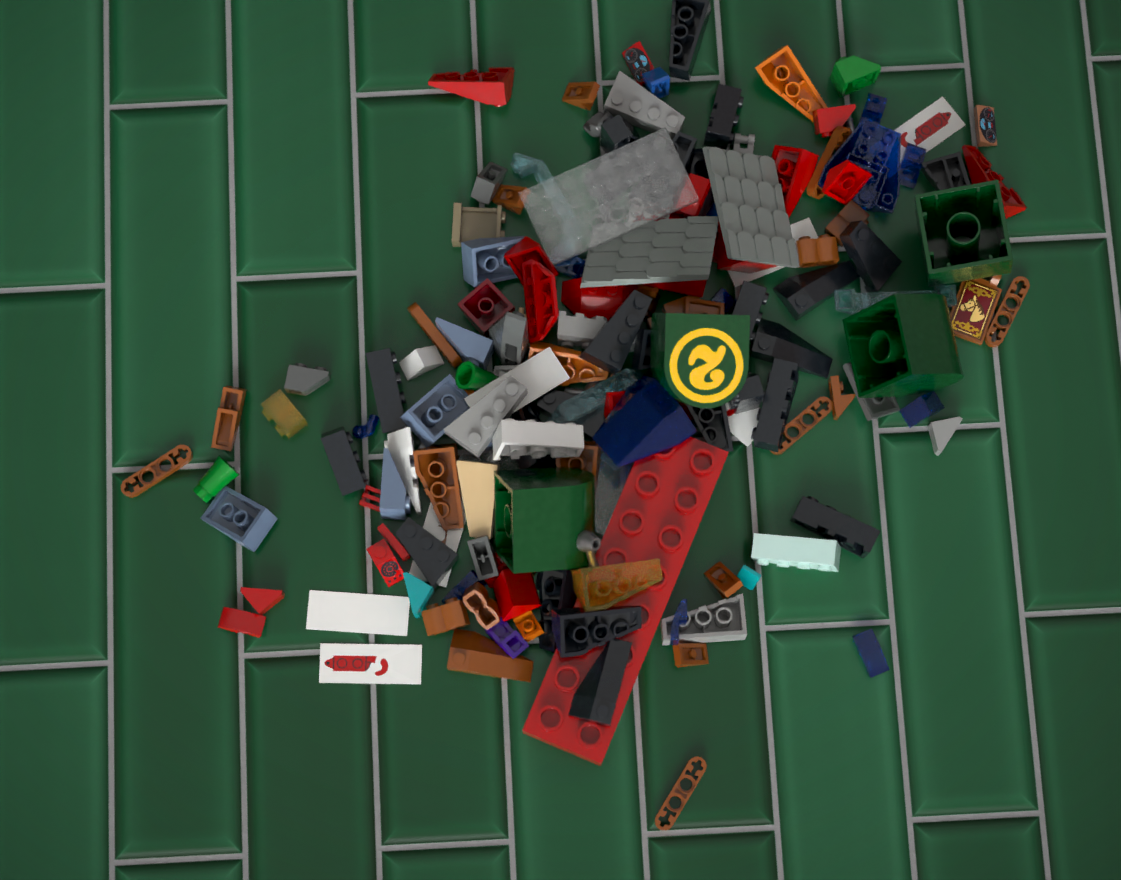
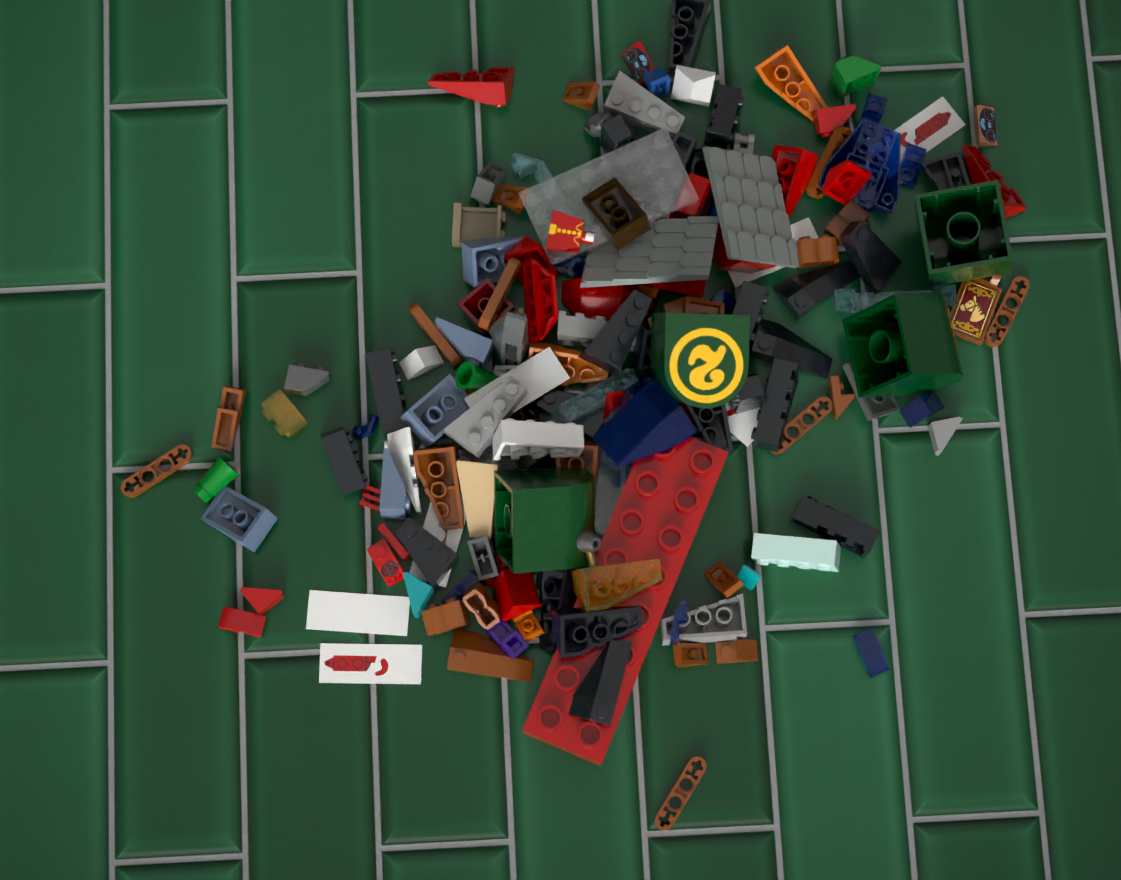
(500, 293): none -> dark orange beam
(567, 234): none -> red torso
(616, 213): none -> dark brown slope
(693, 85): none -> white slope
(736, 651): none -> dark orange slope

